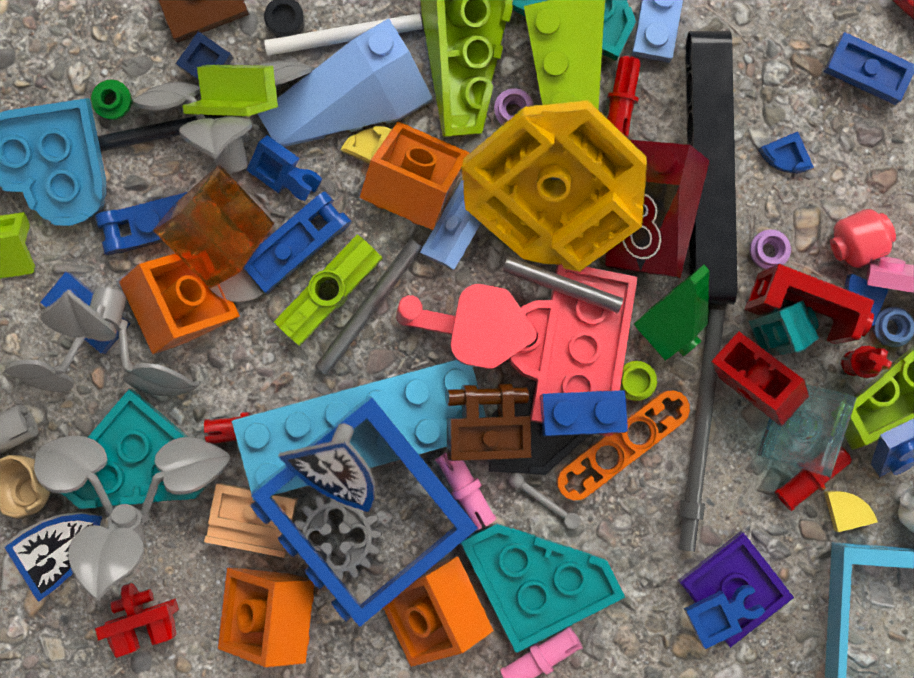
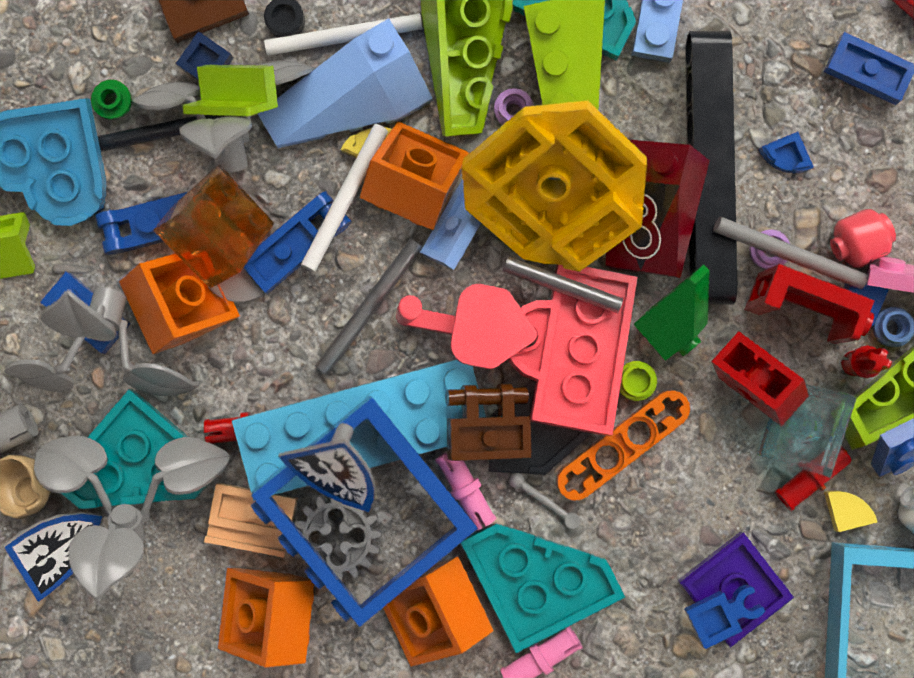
(121, 631): red hips -> none
(278, 169): blue plate -> none
(308, 309): lime piece -> none
(344, 198): none -> white bar
(583, 413): blue plate -> none
(623, 94): red axle -> none
(691, 508): dark grey bar -> none
(786, 329): teal slope -> none
(790, 252): none -> light grey bar

